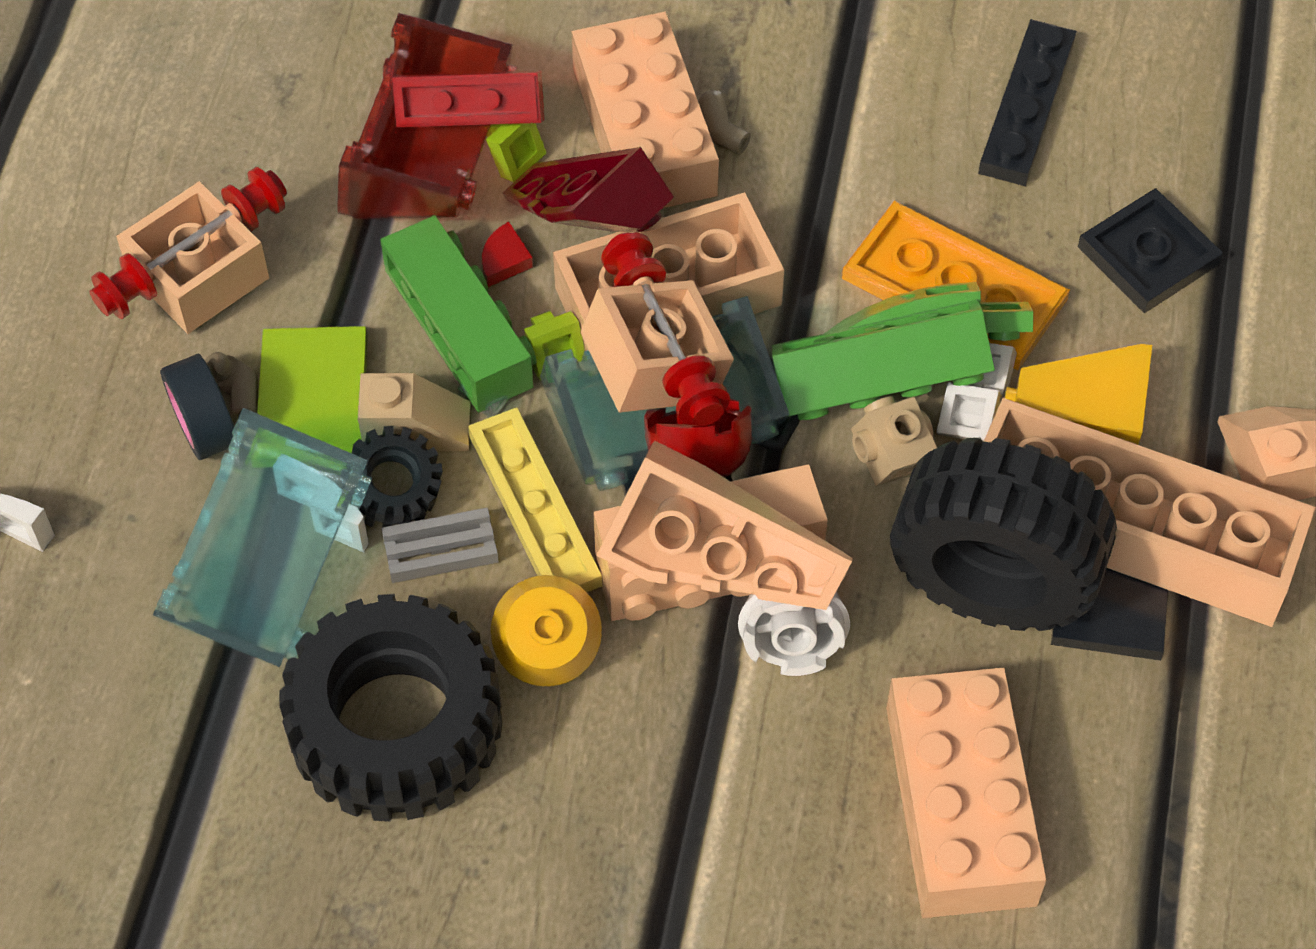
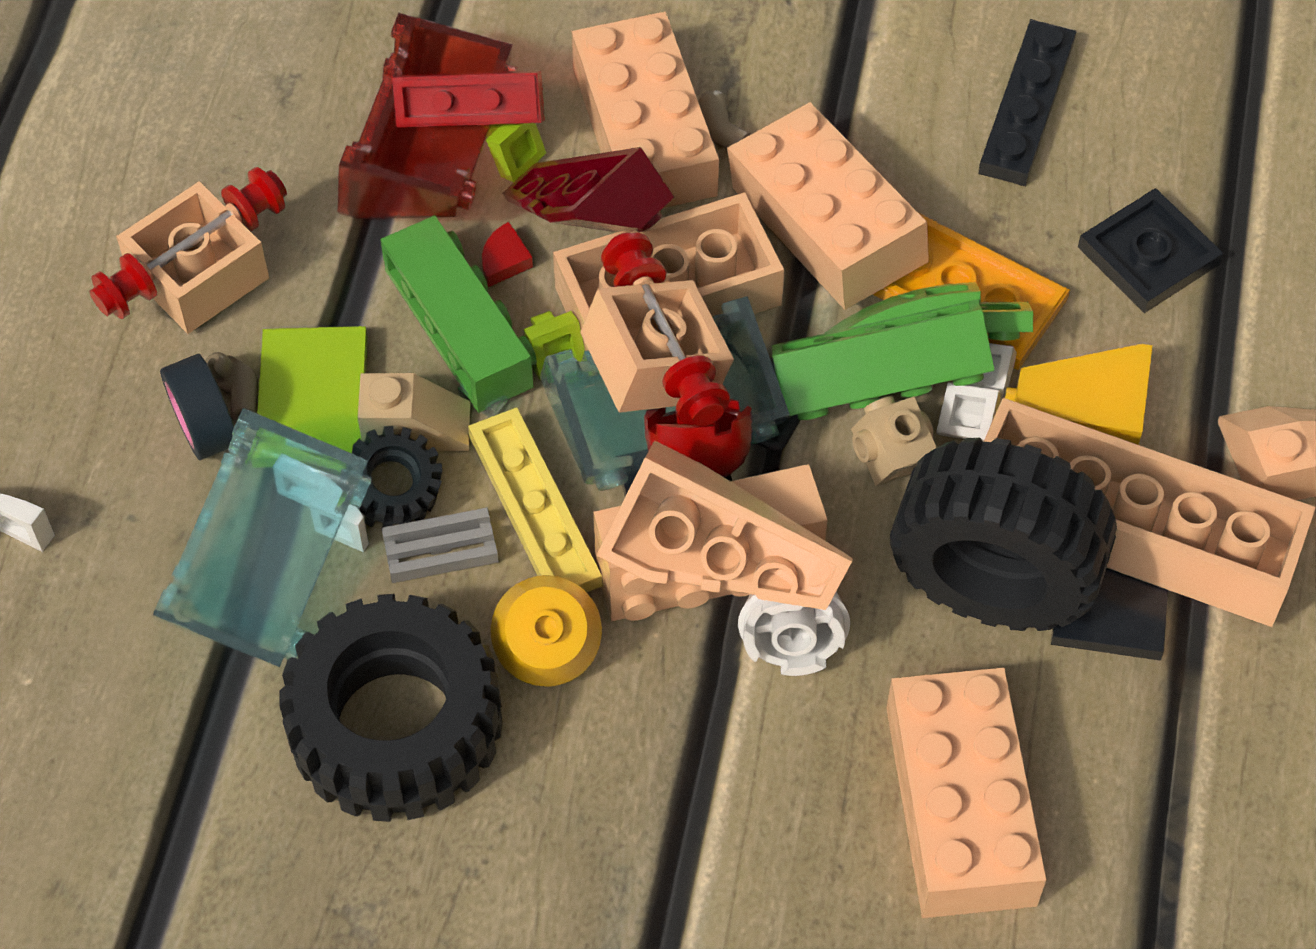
(828, 205): none -> light nougat brick

